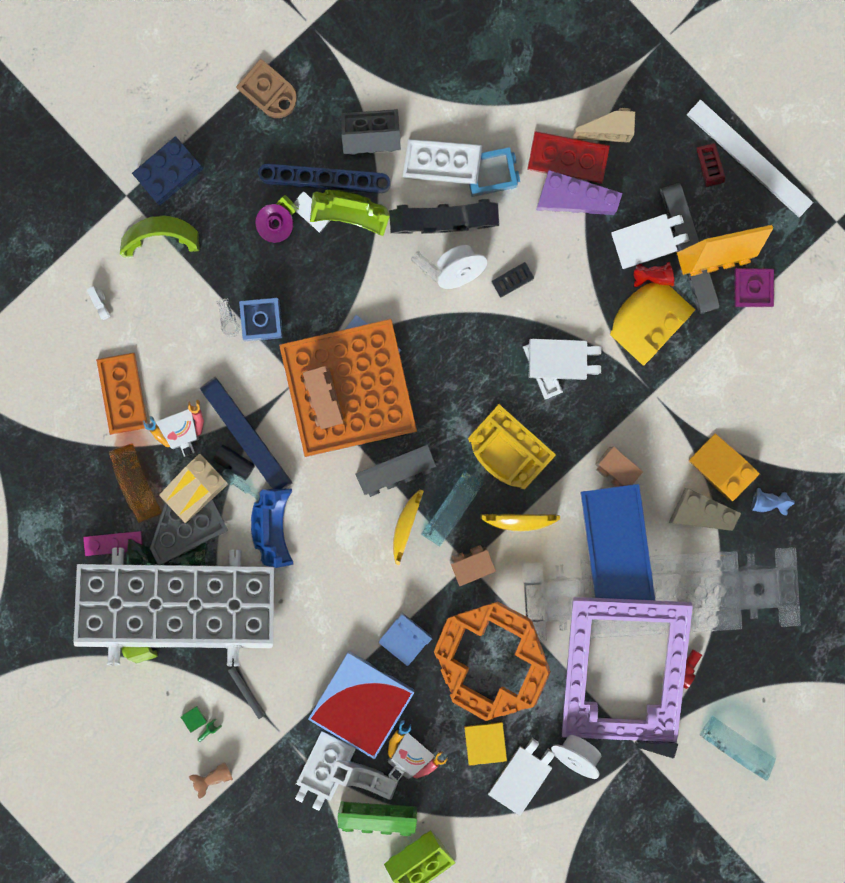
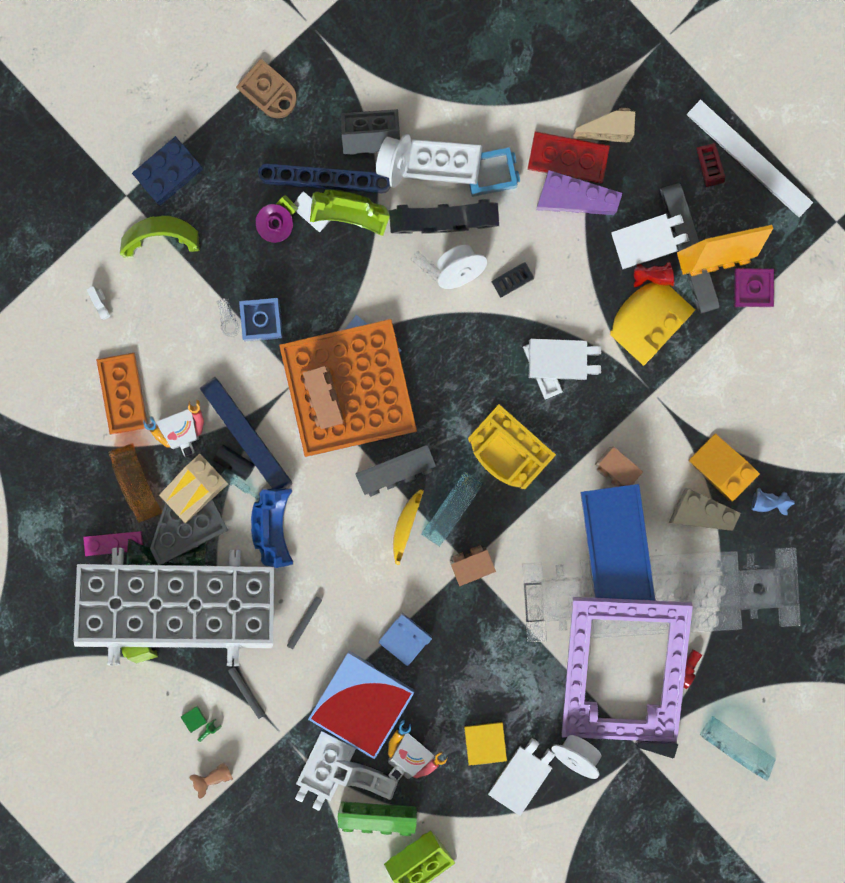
(304, 622): none -> dark grey bar
(393, 158): none -> white piece
(520, 522): yellow slope -> none
(528, 650): orange plate -> none

